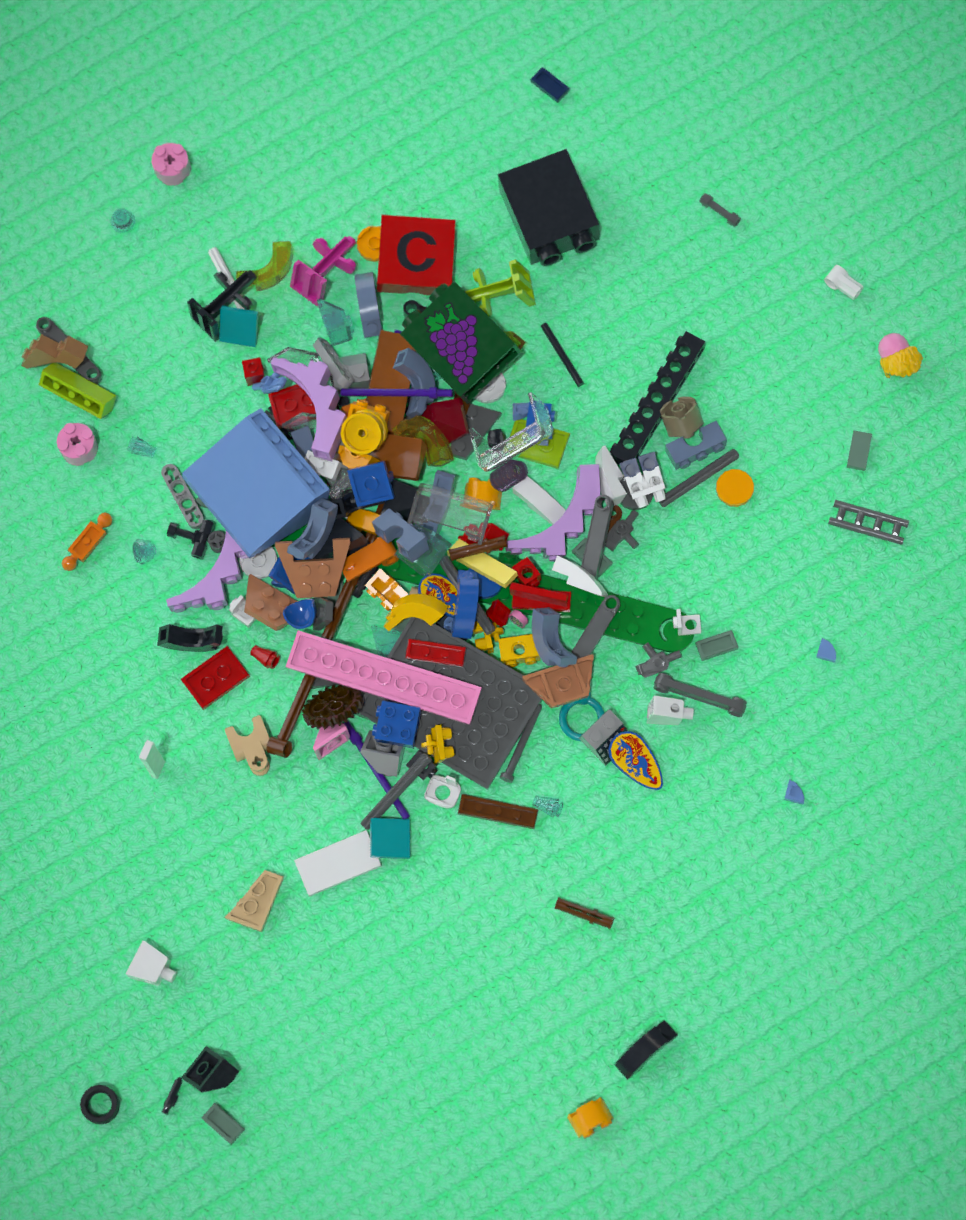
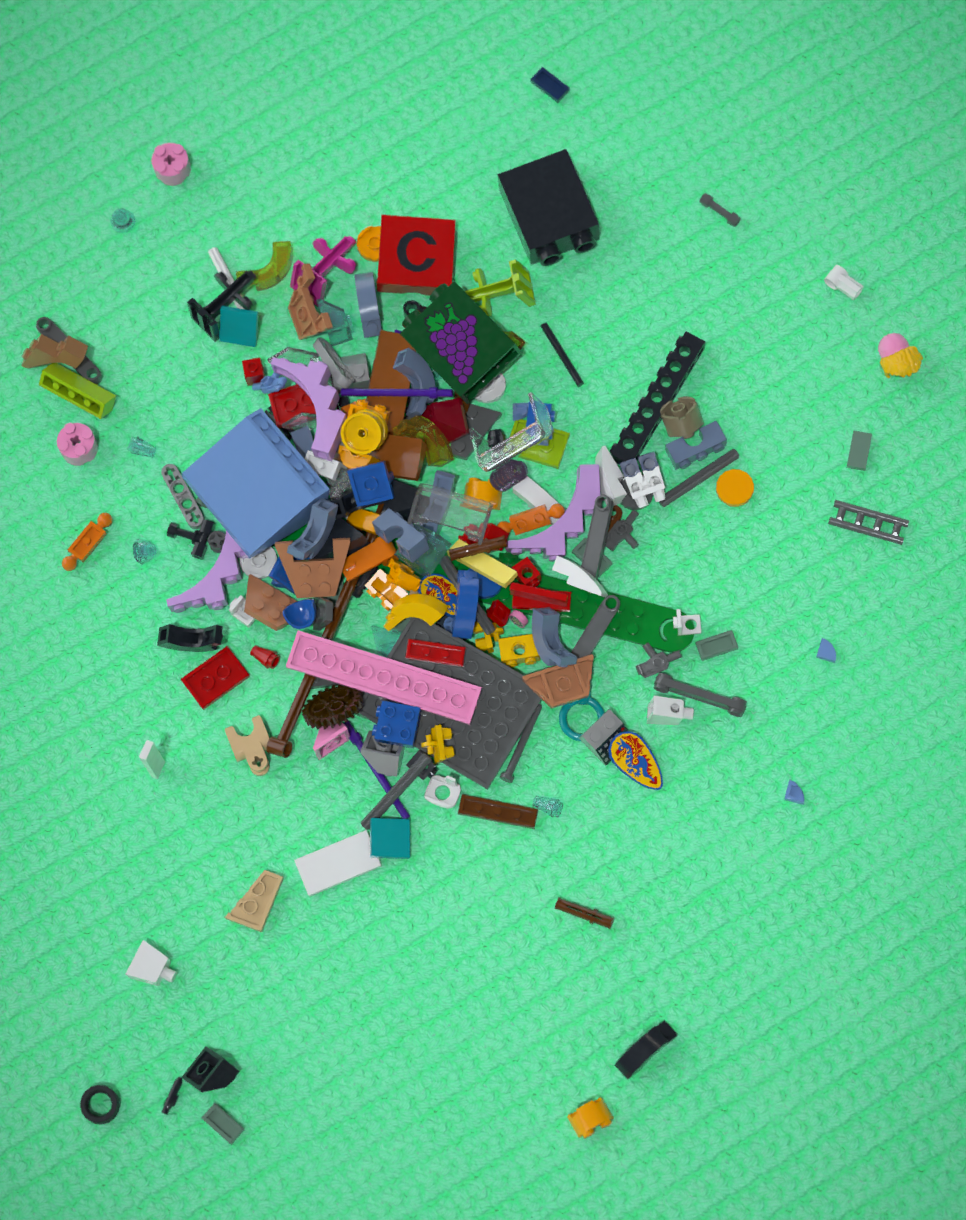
(302, 309): none -> nougat wing
(402, 576): none -> light orange cylinder
(532, 519): none -> orange plate

